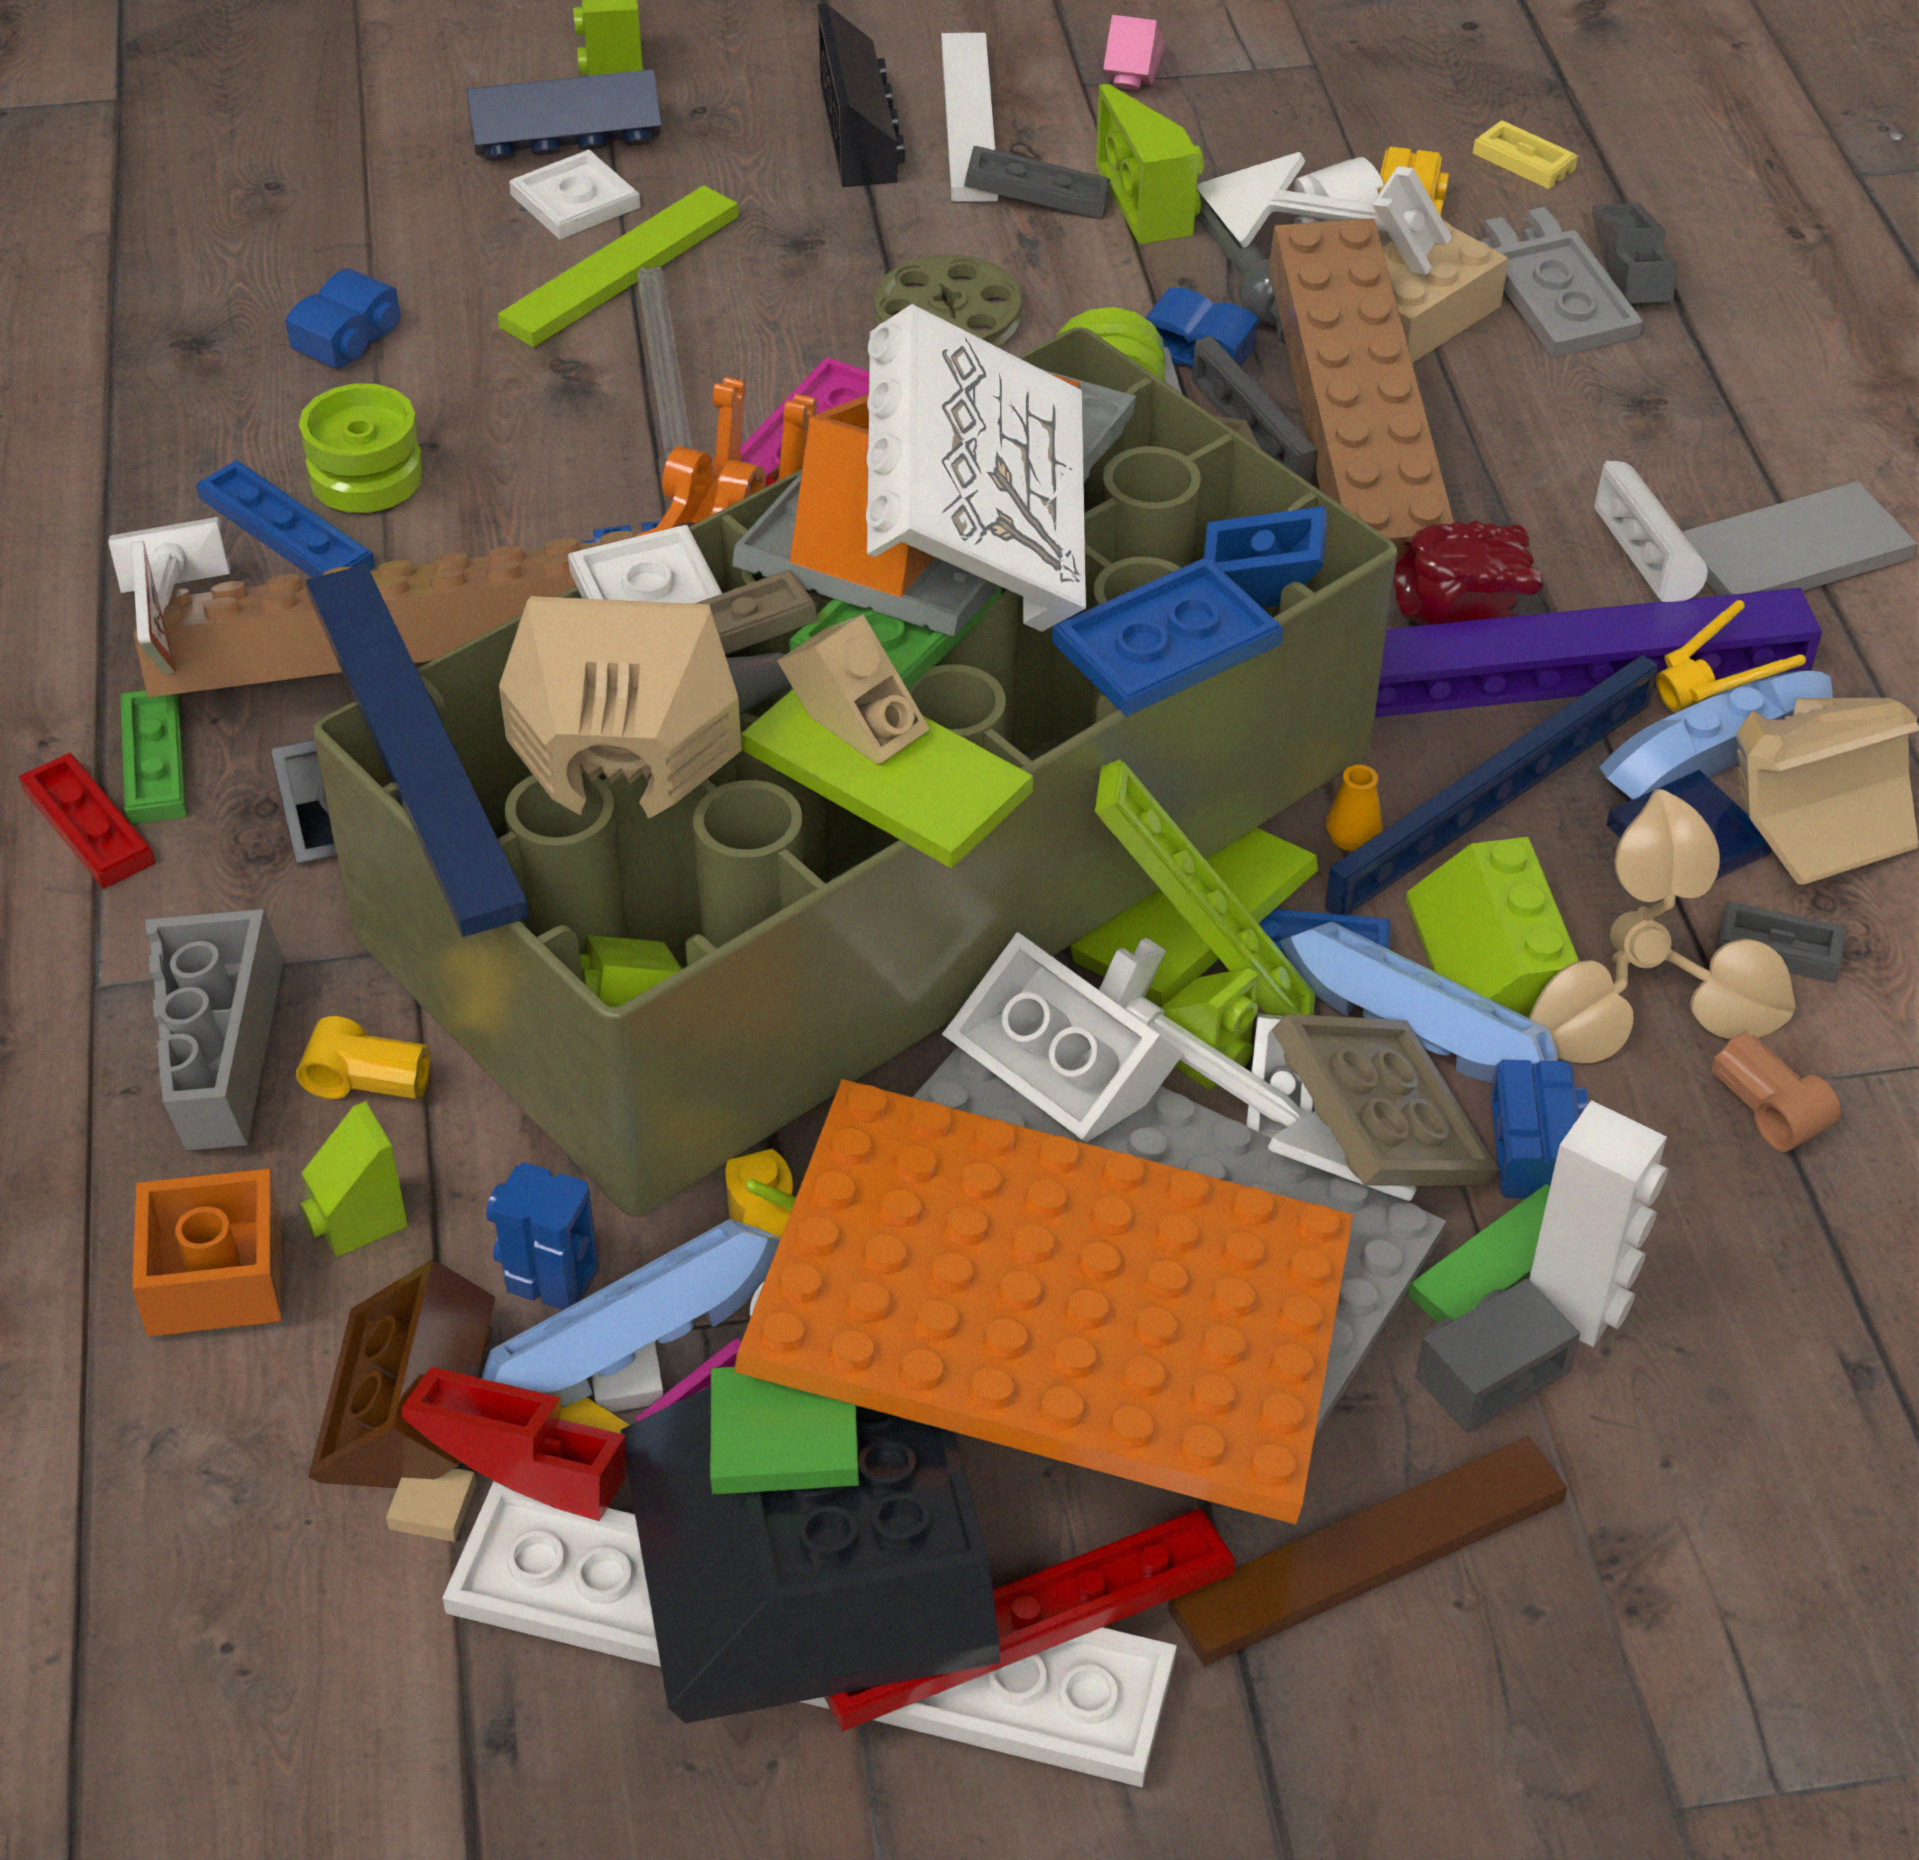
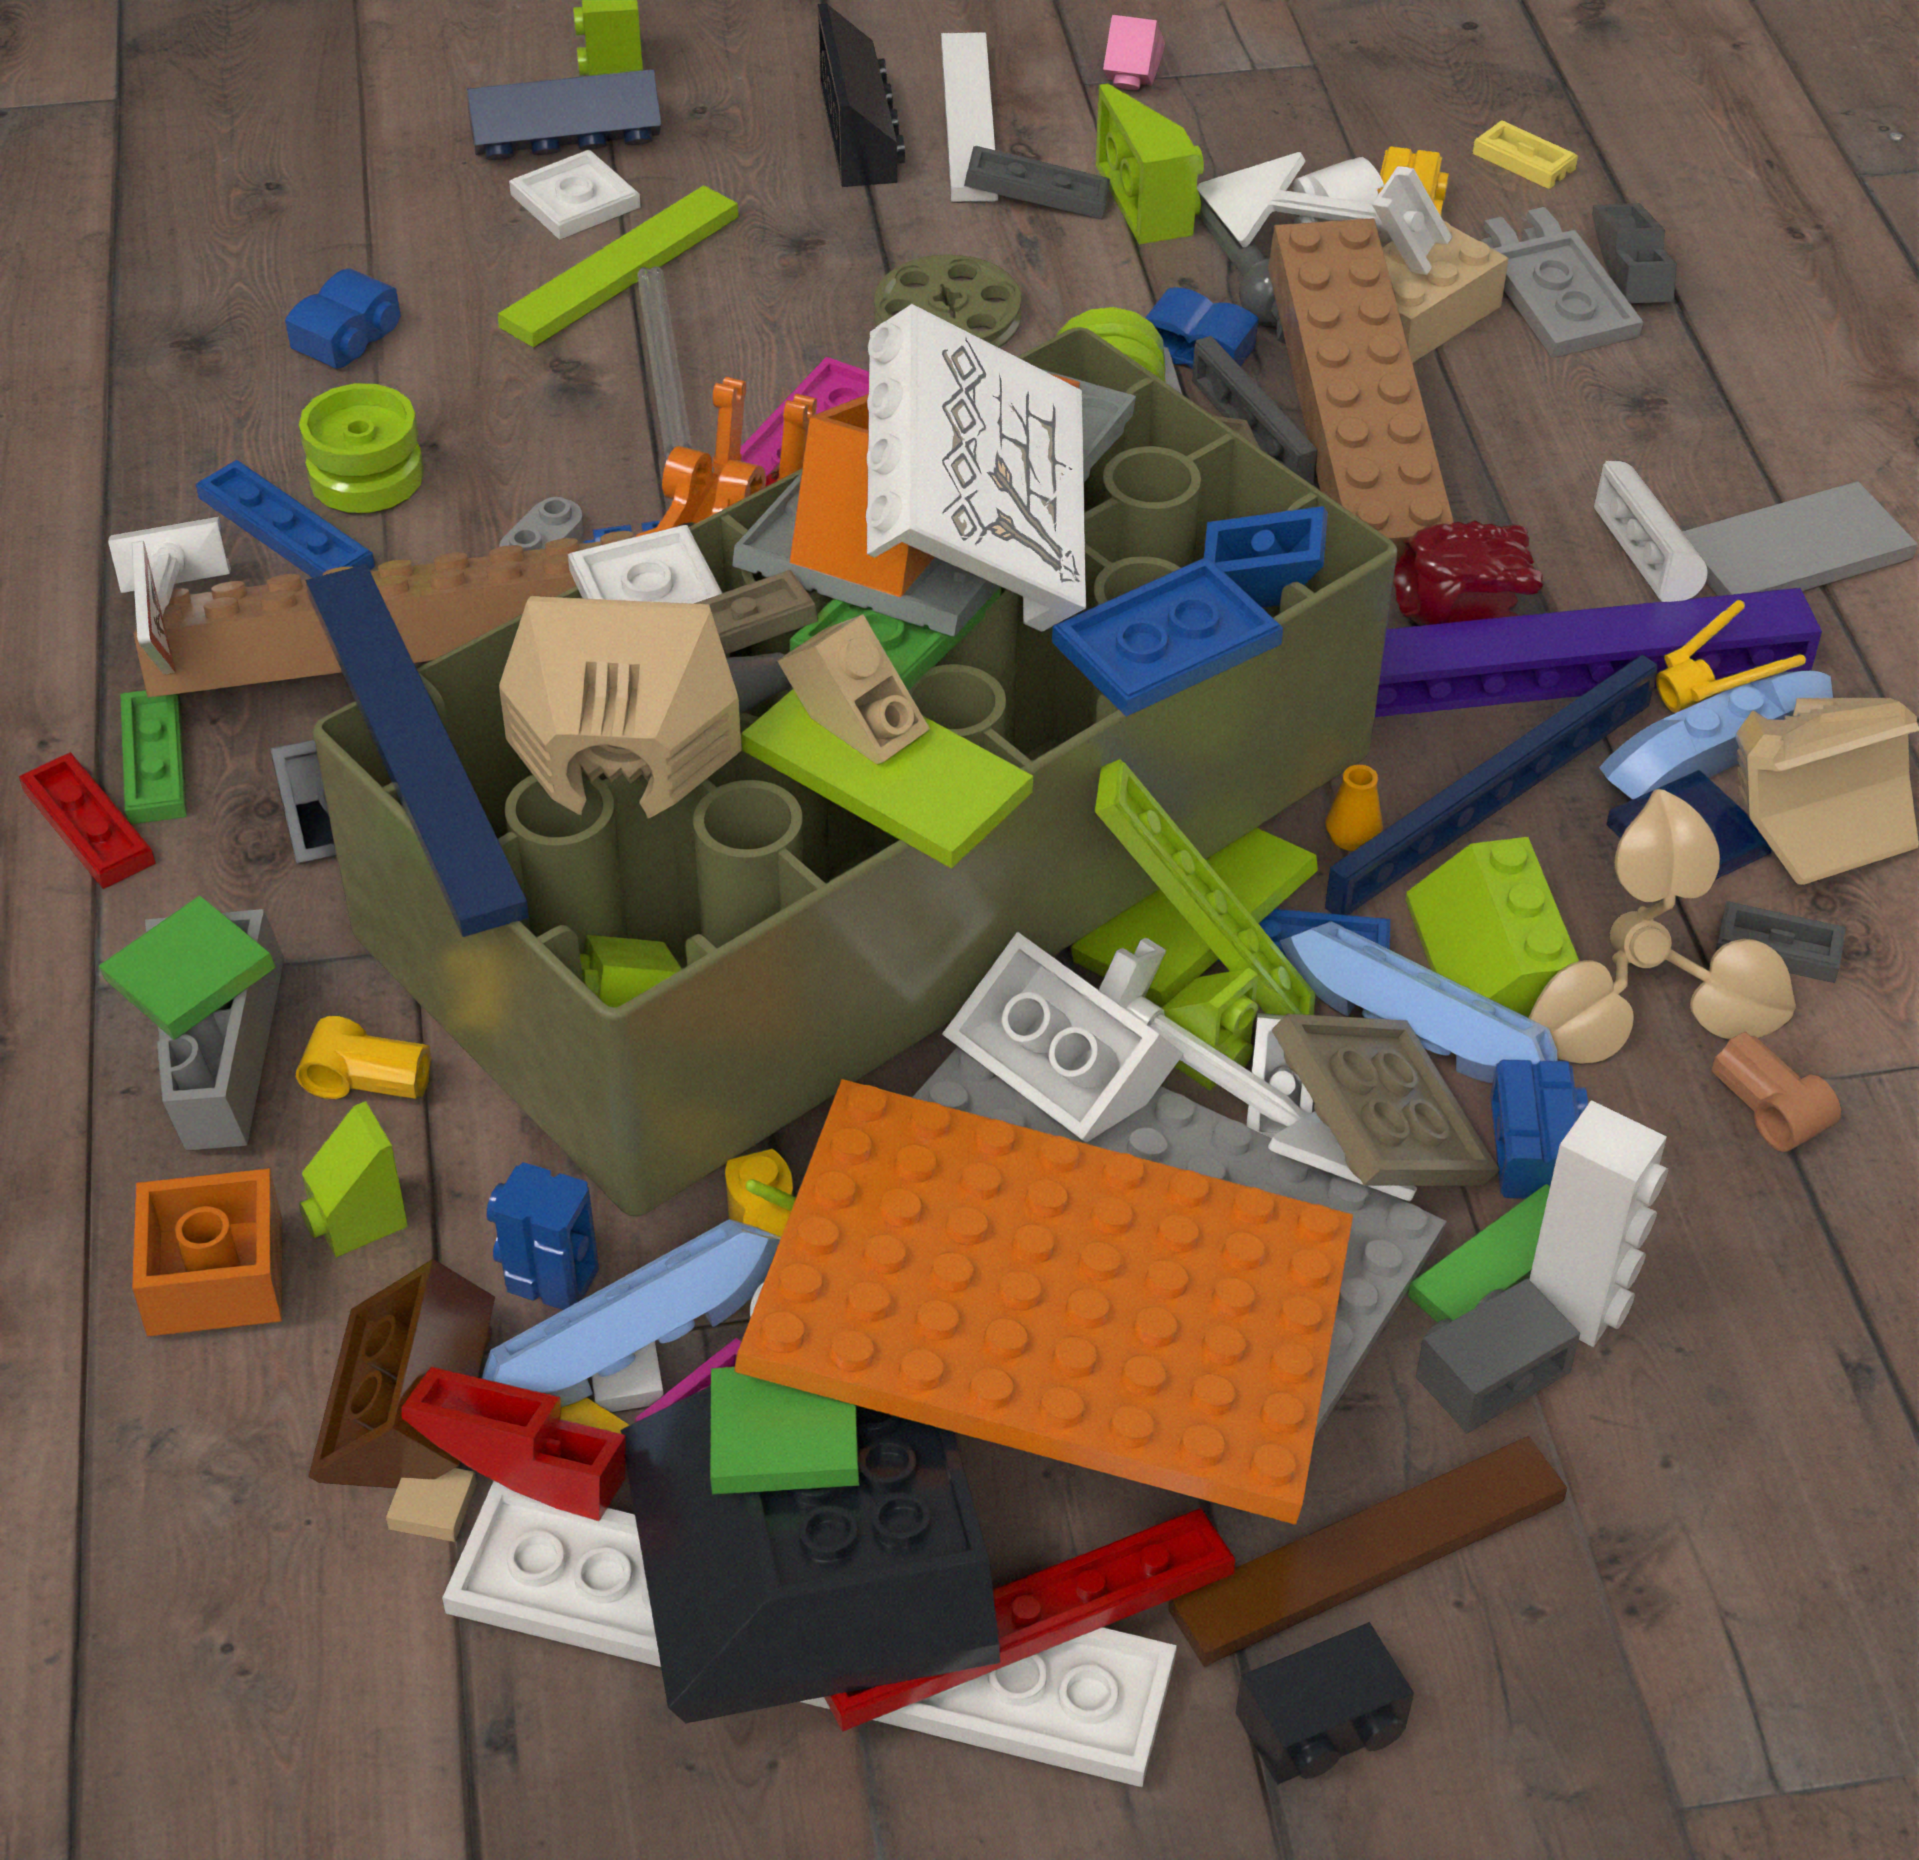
(187, 967): none -> bright green tile
(546, 522): none -> light grey plate
(1324, 1704): none -> black brick

